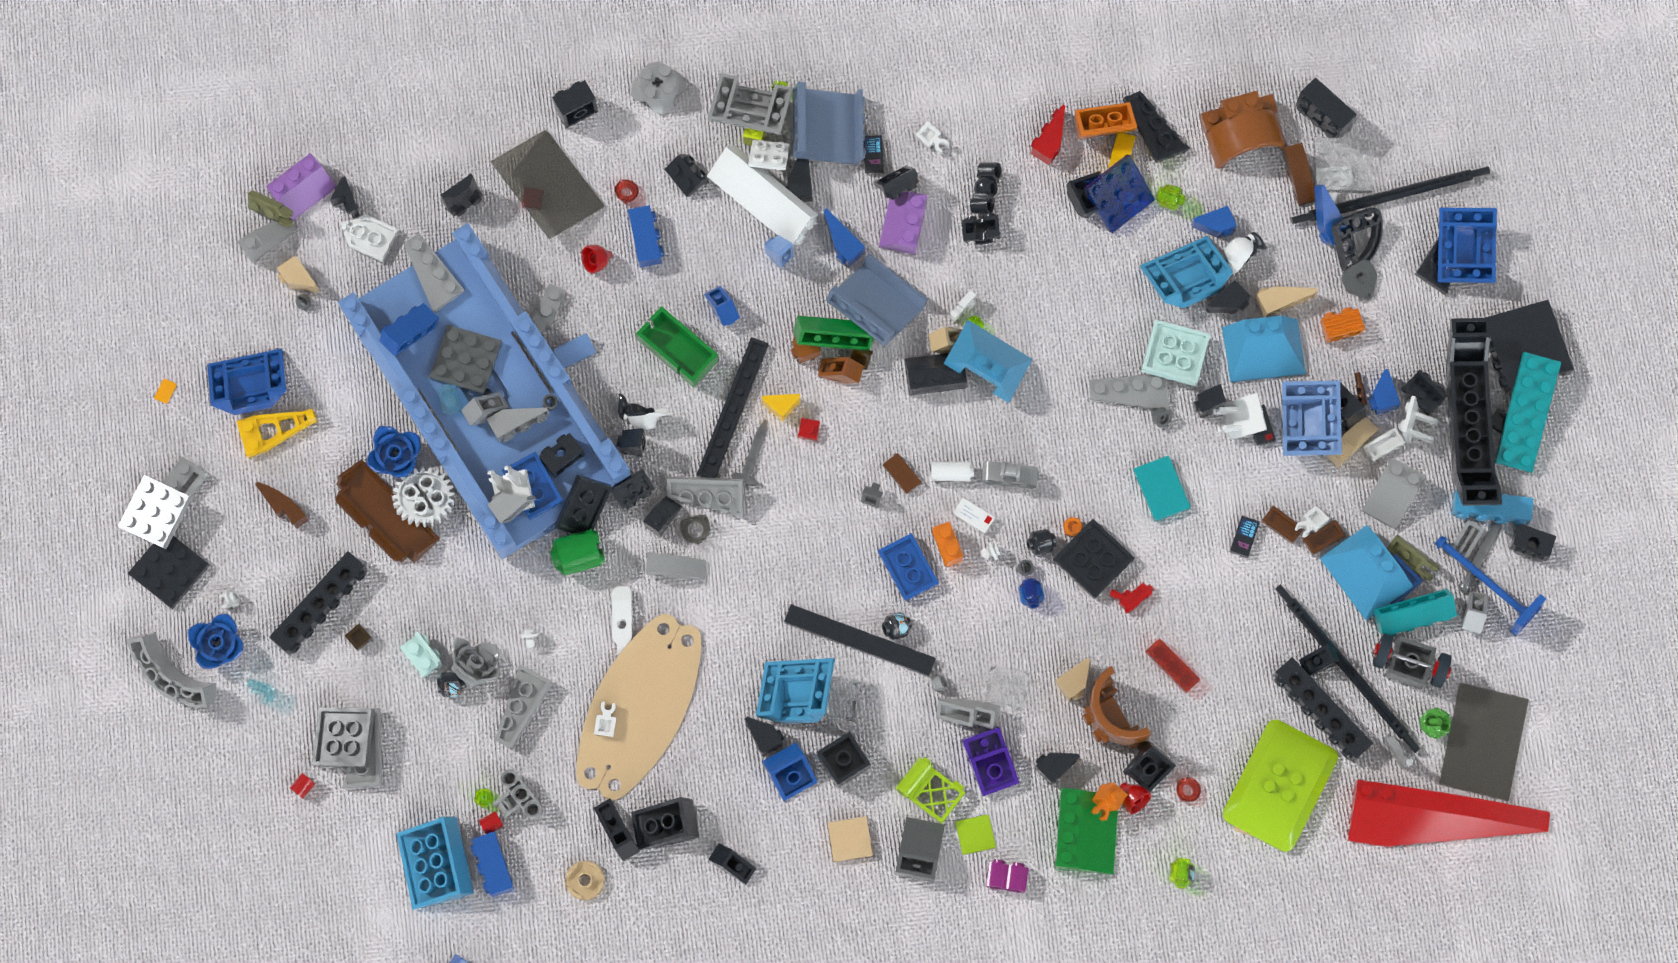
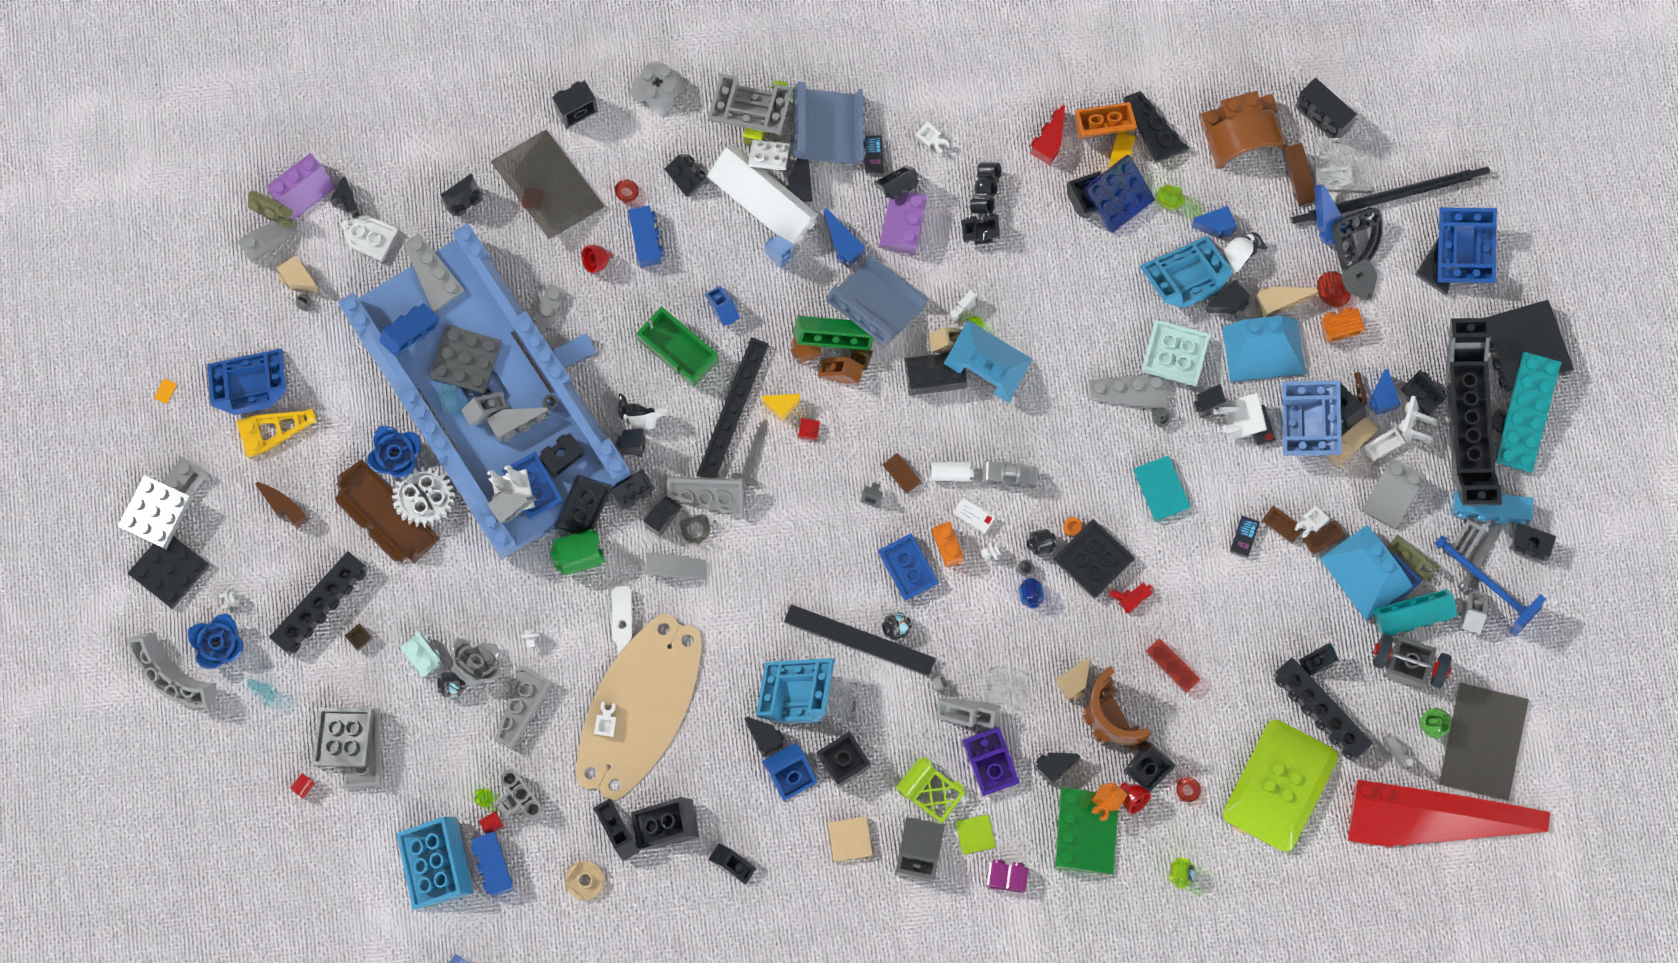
(1332, 281): none -> clear red dish
(1394, 723): black axle -> none

